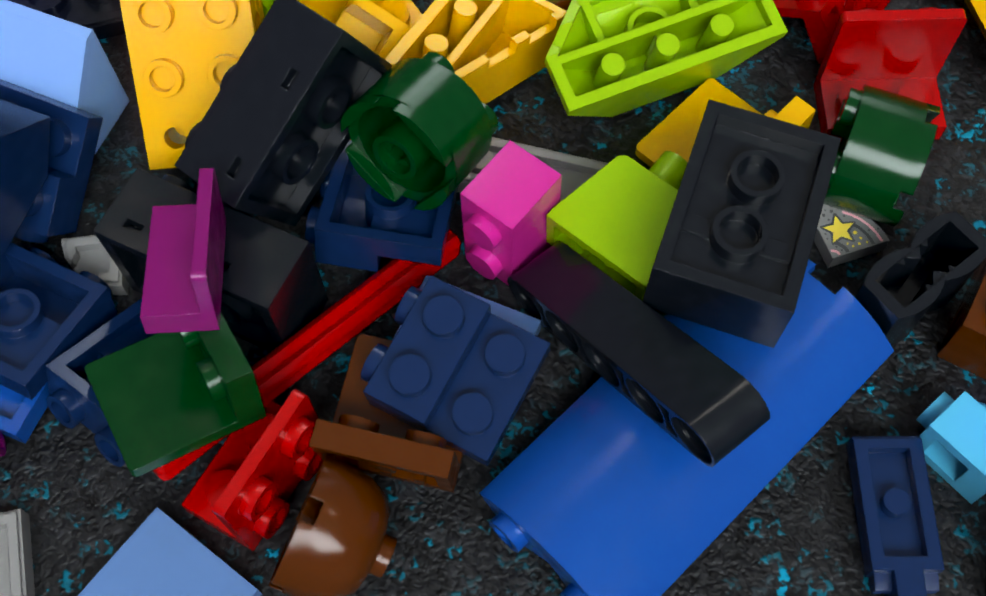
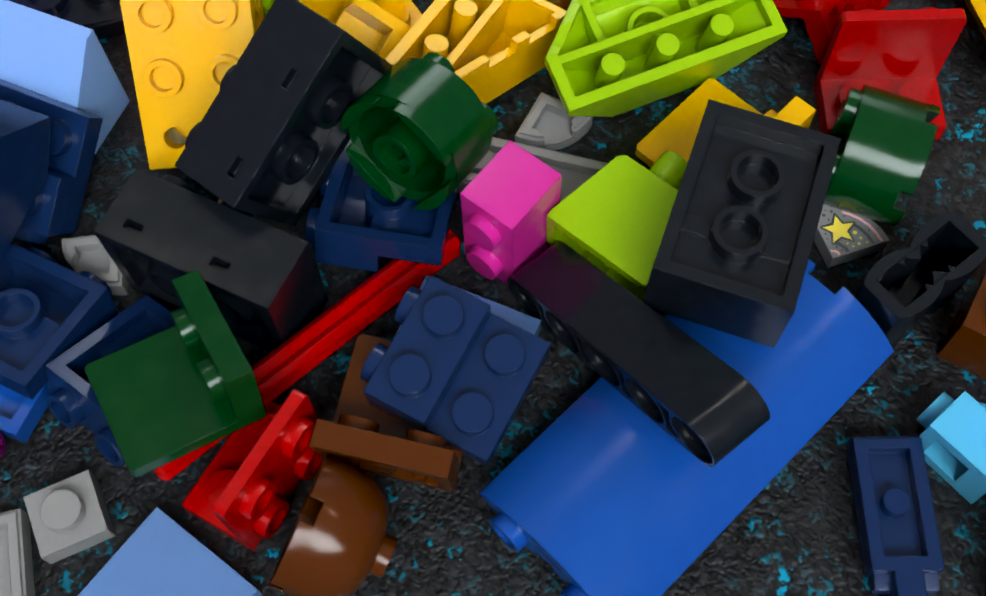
(69, 516): none -> light grey plate
(186, 263): magenta panel -> none
(549, 125): none -> light grey tile

